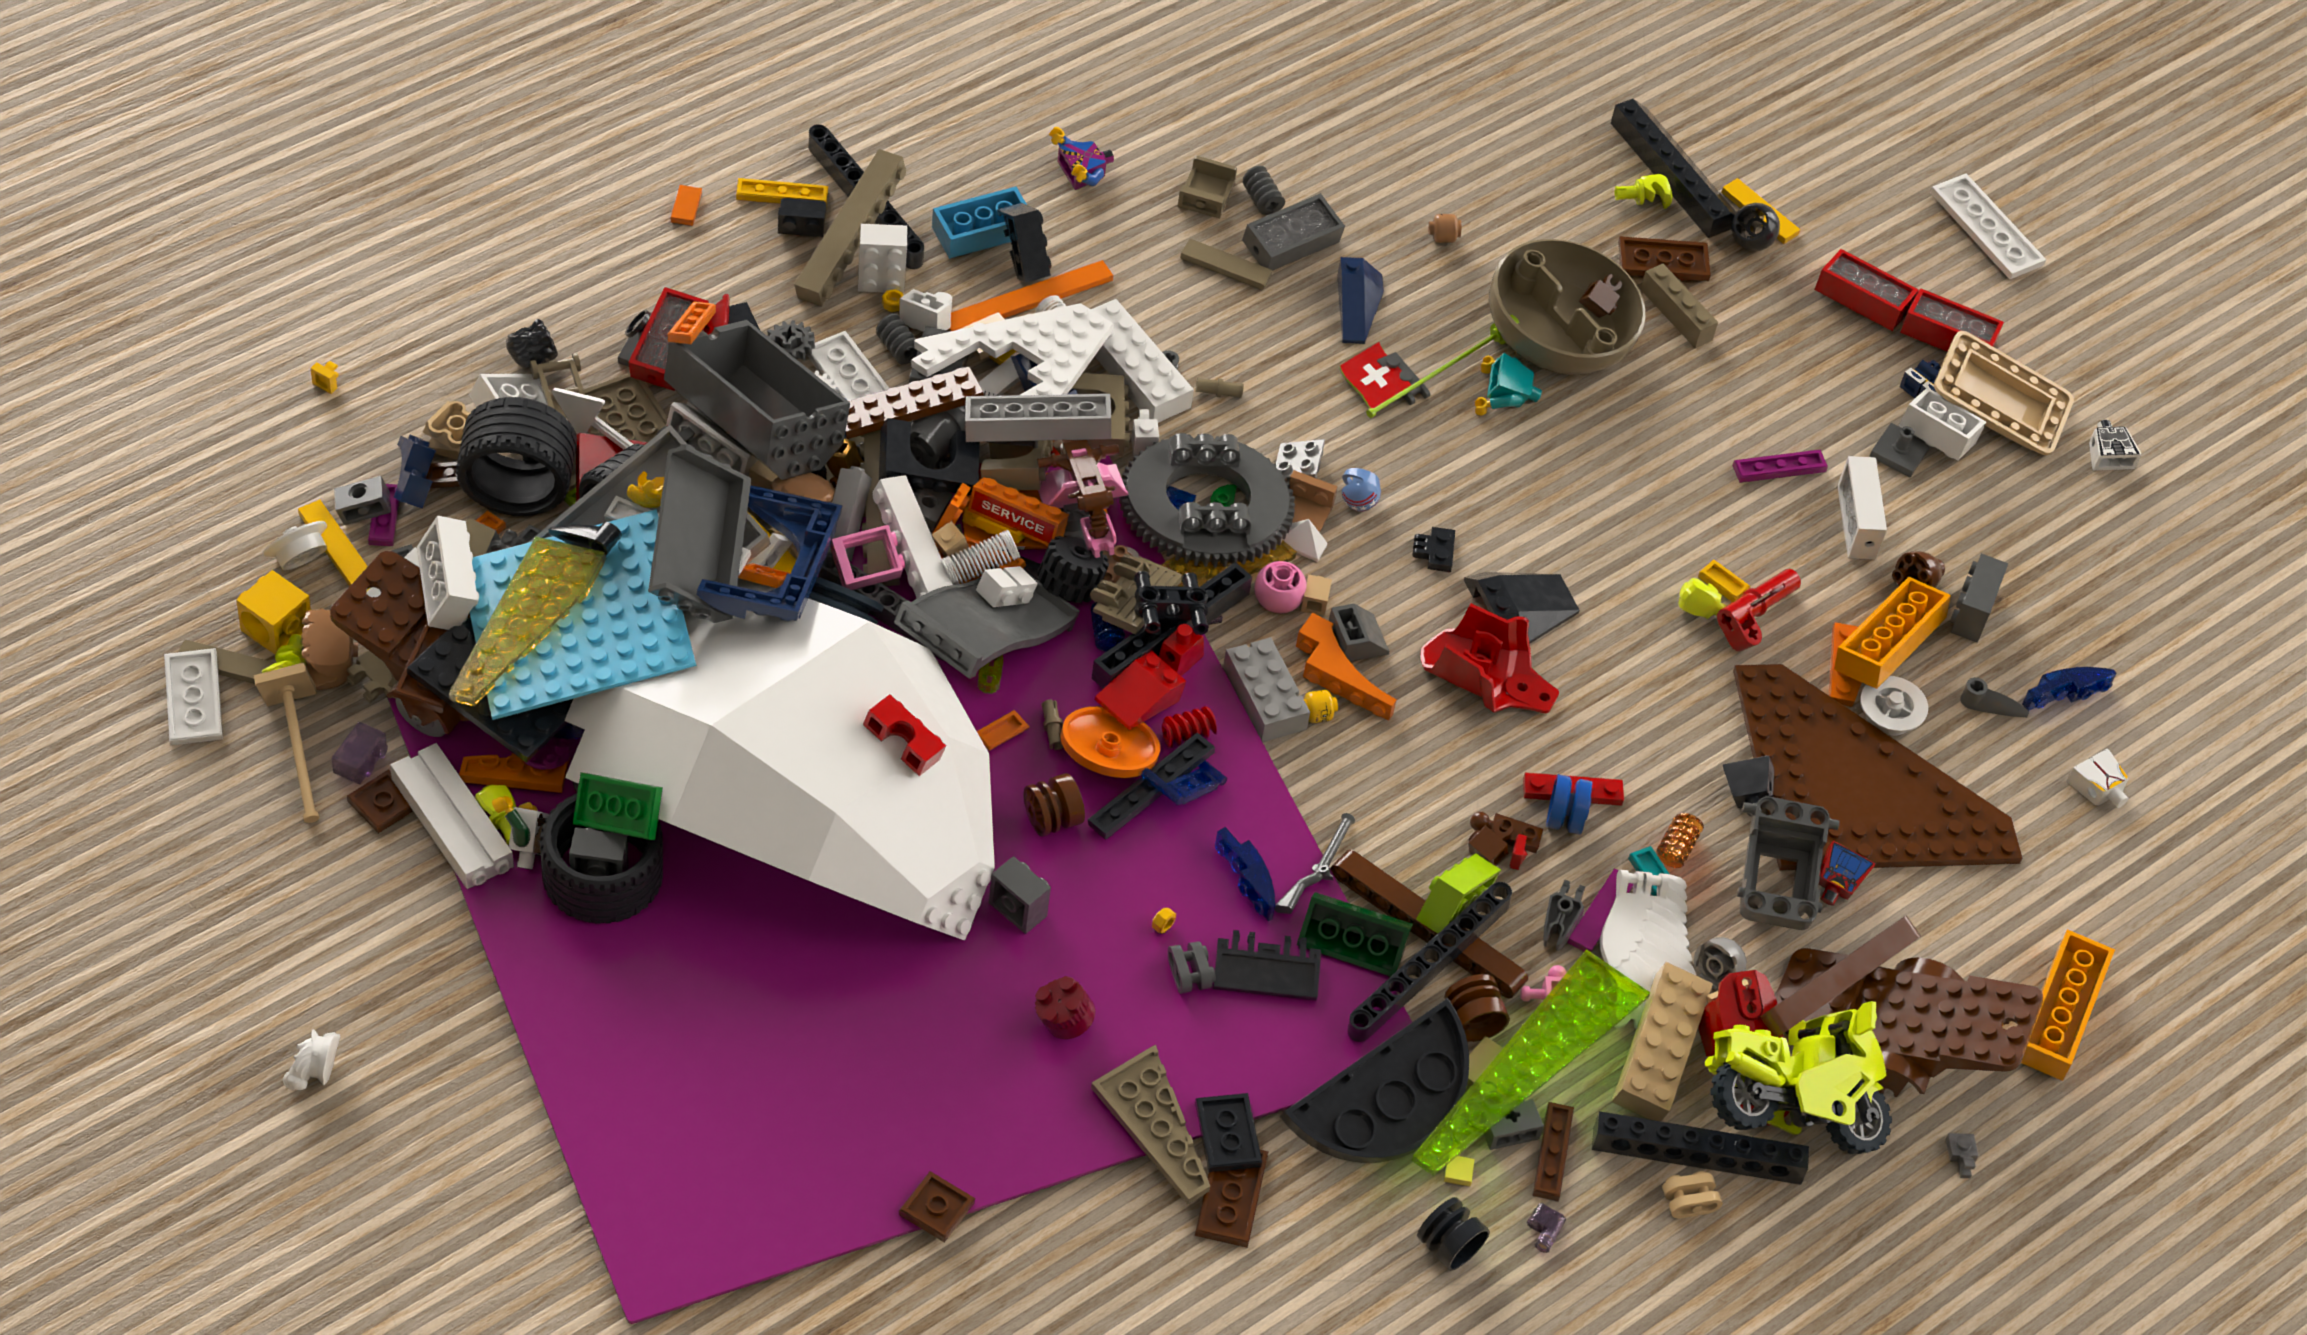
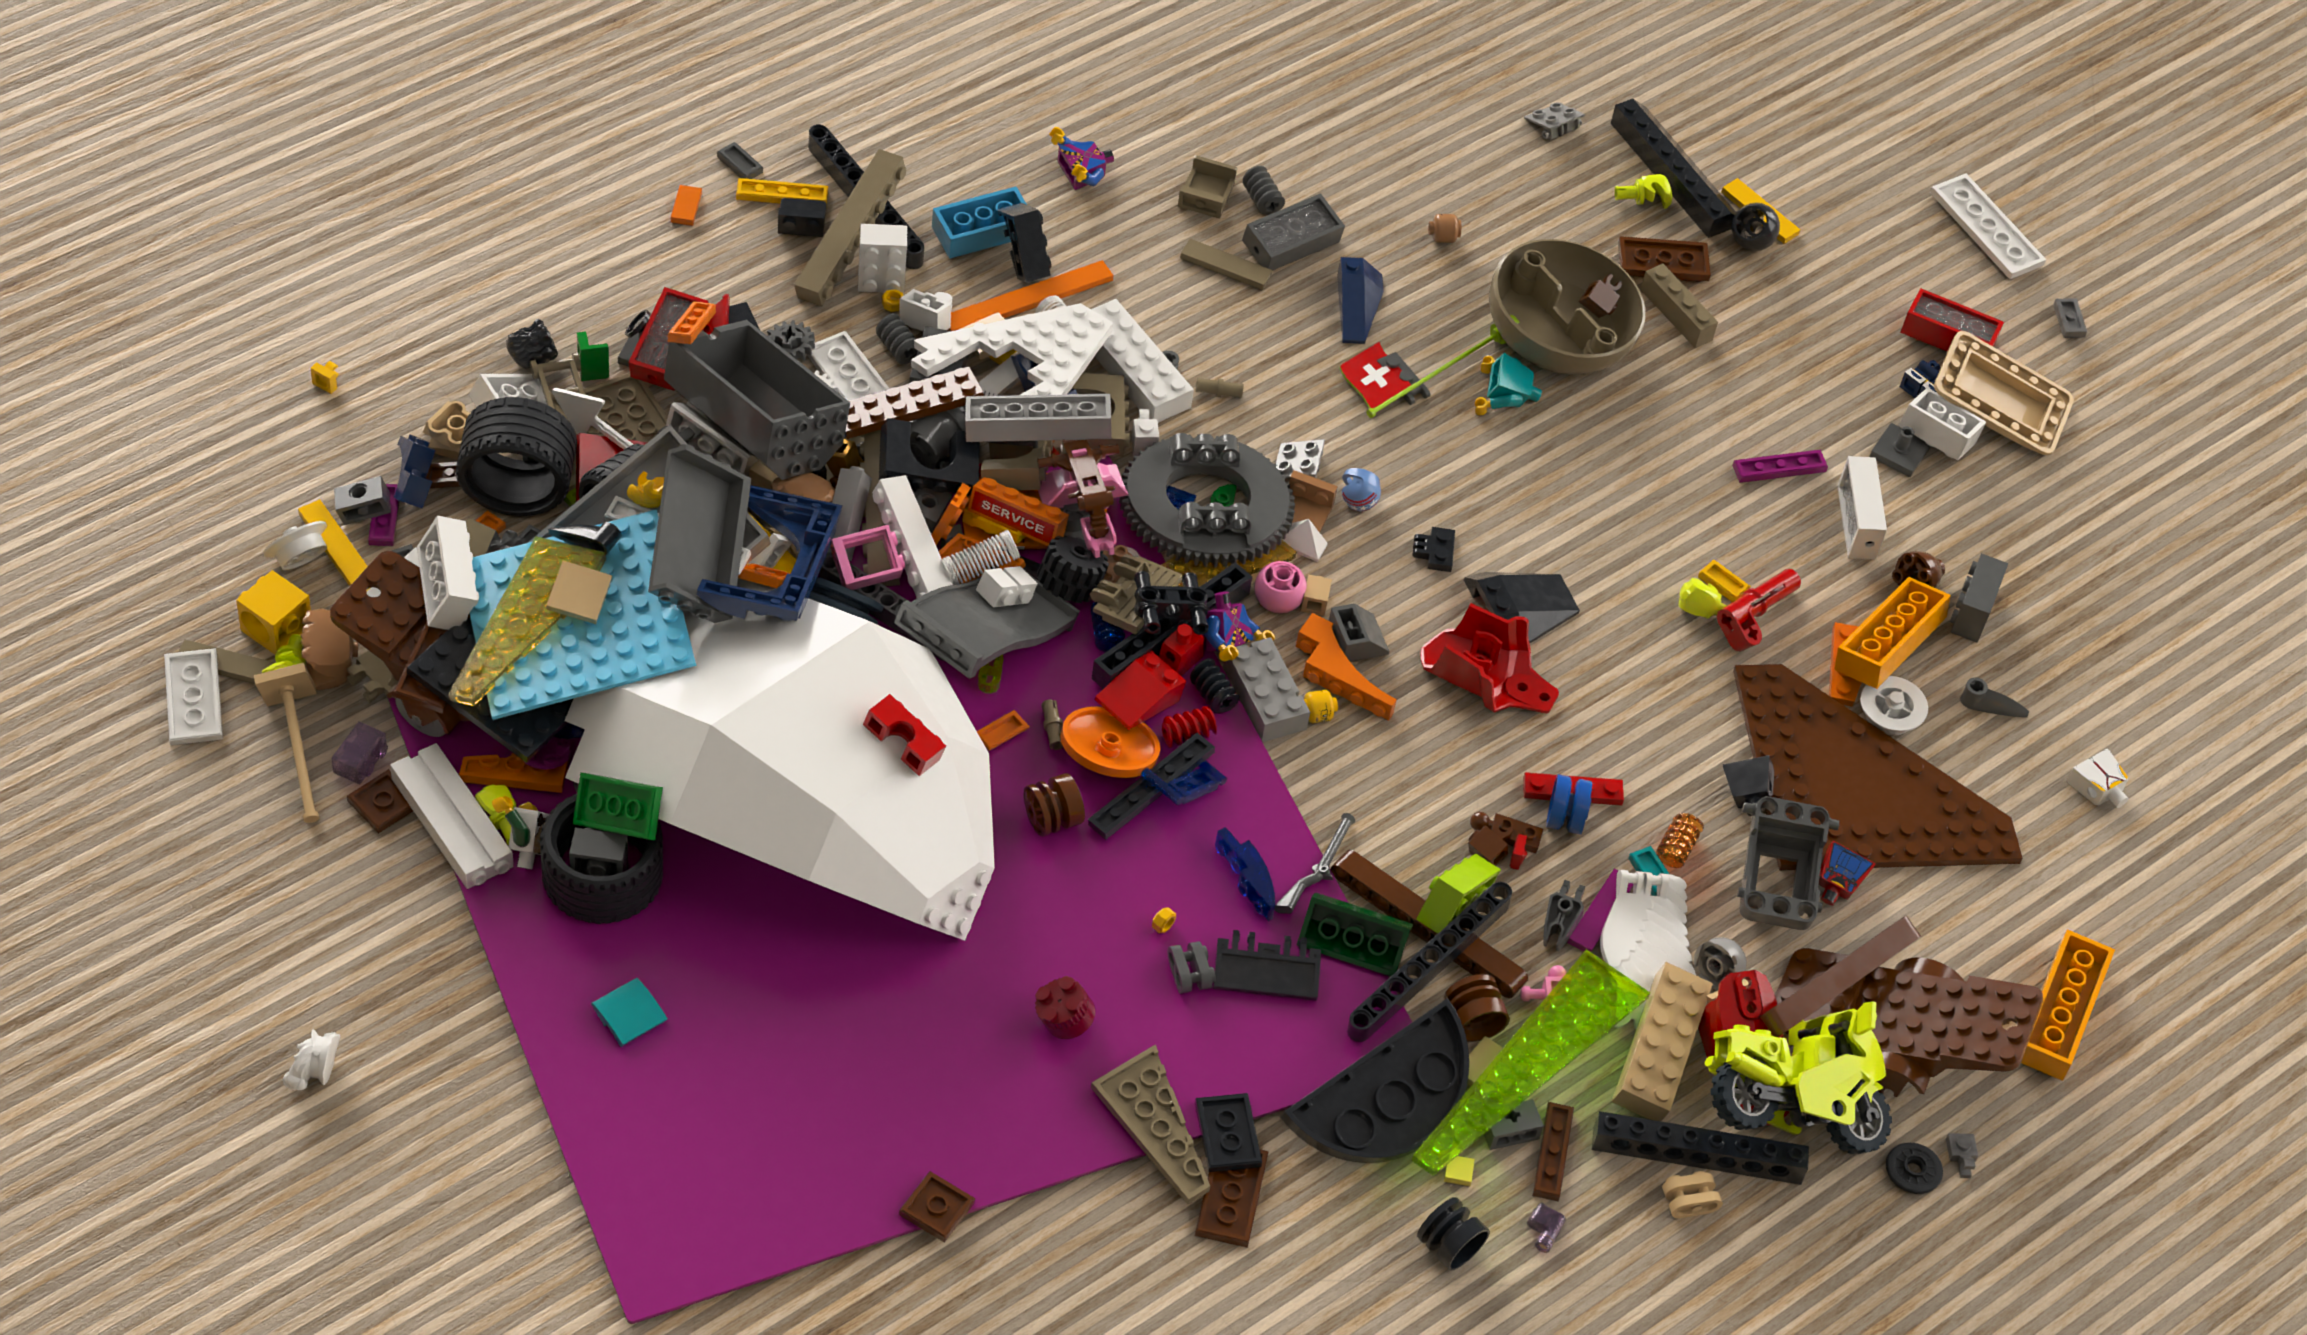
(579, 592): none -> tan tile
(593, 359): none -> green panel
(629, 1011): none -> teal slope
(740, 161): none -> dark grey tile
(949, 540): tan brick -> none
(1019, 894): dark grey brick -> none
(1214, 686): none -> black piece
(1230, 628): none -> torso
(1556, 120): none -> light grey hinge
(1866, 289): red brick -> none
(1911, 1182): none -> black wheel
(2070, 318): none -> flat silver plate
(2071, 682): clear blue slope -> none
(2113, 448): white torso -> none

